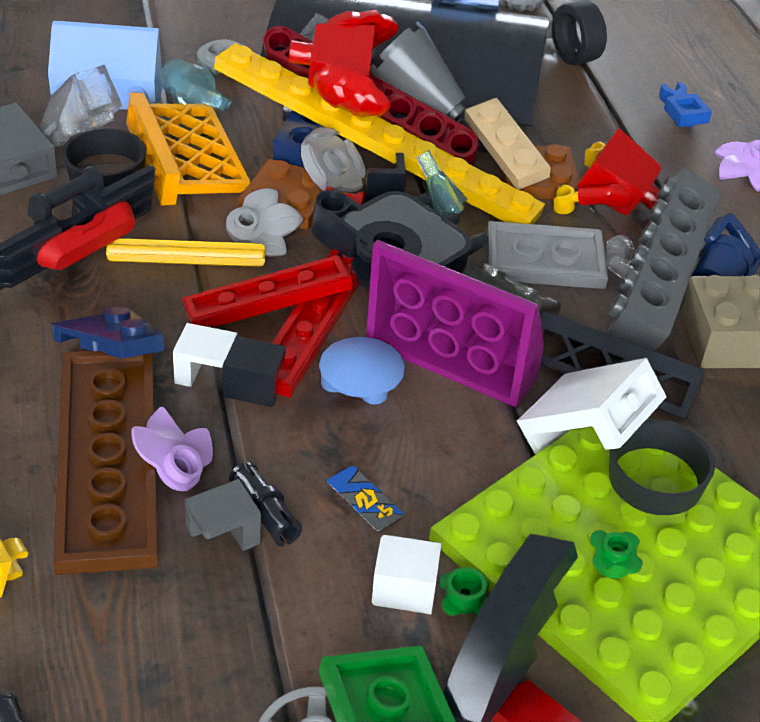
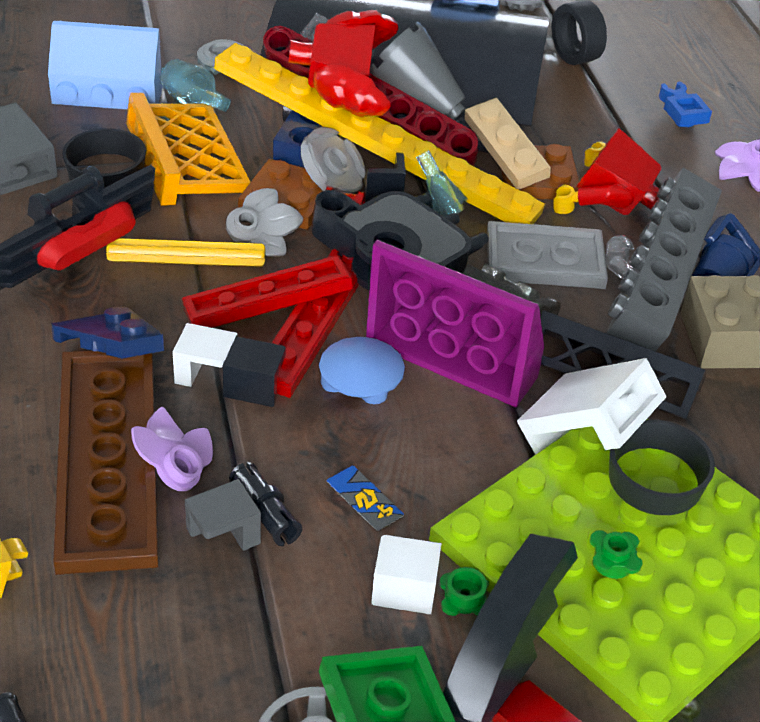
(80, 105): clear slope -> none

